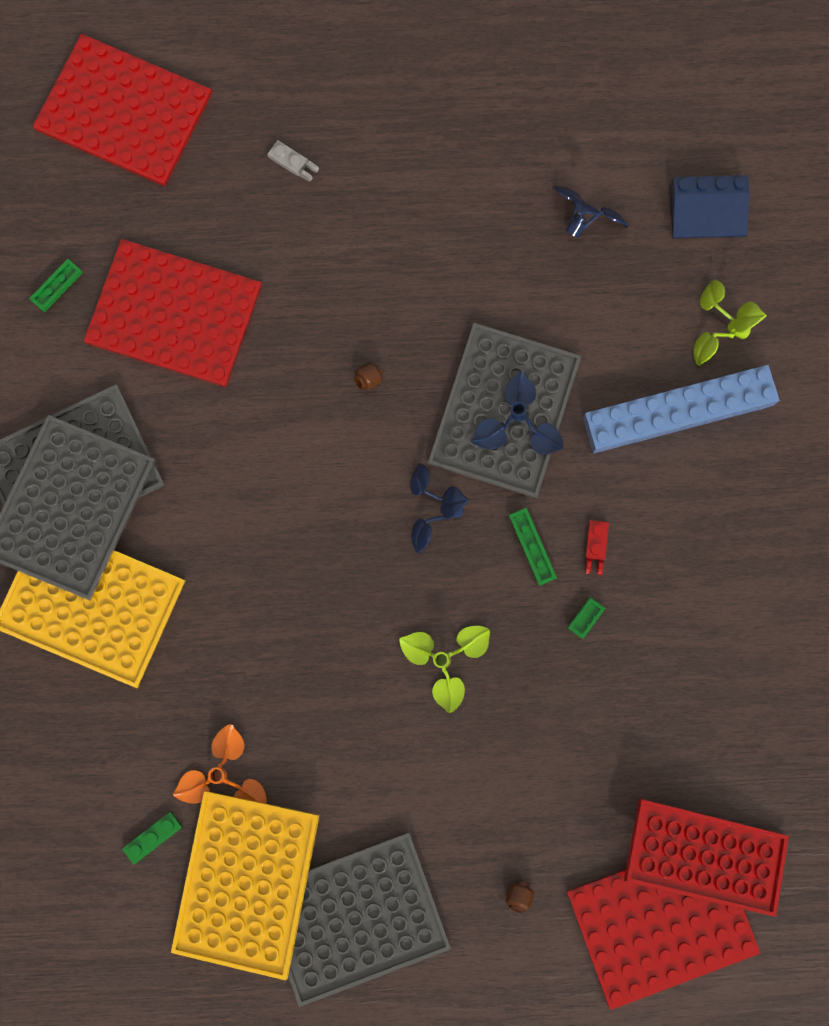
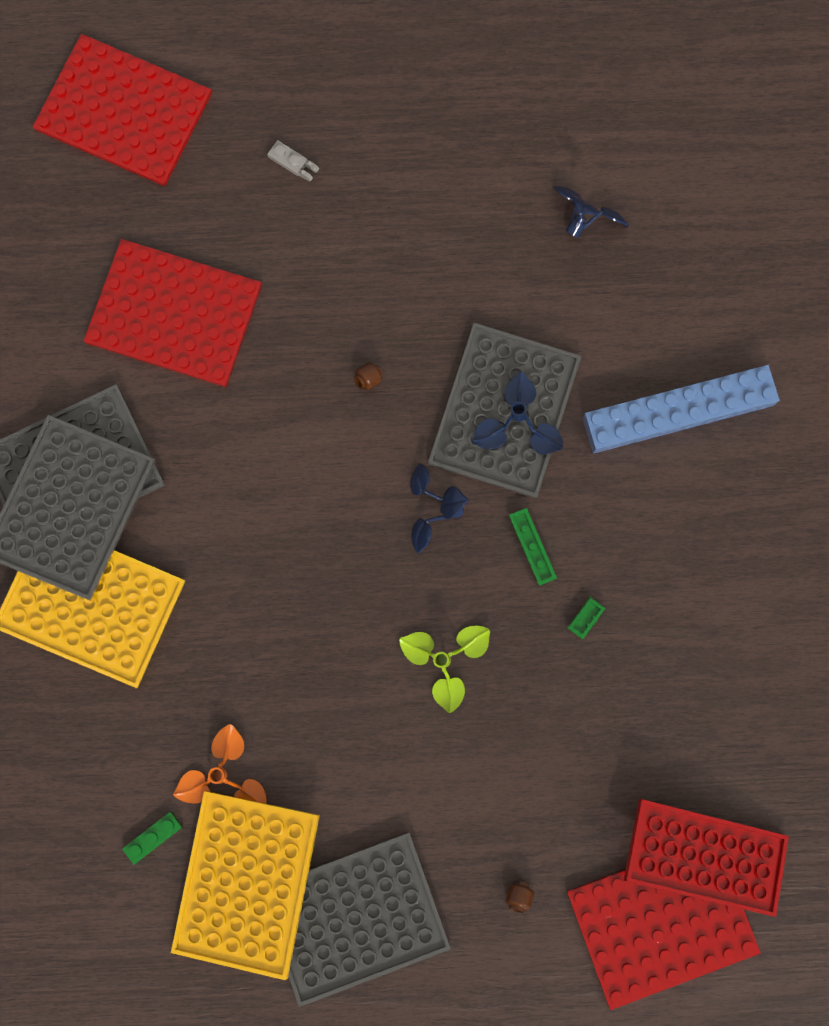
(56, 285): green plate -> none
(596, 545): red hinge -> none
(709, 206): dark blue slope -> none
(747, 317): lime plant -> none

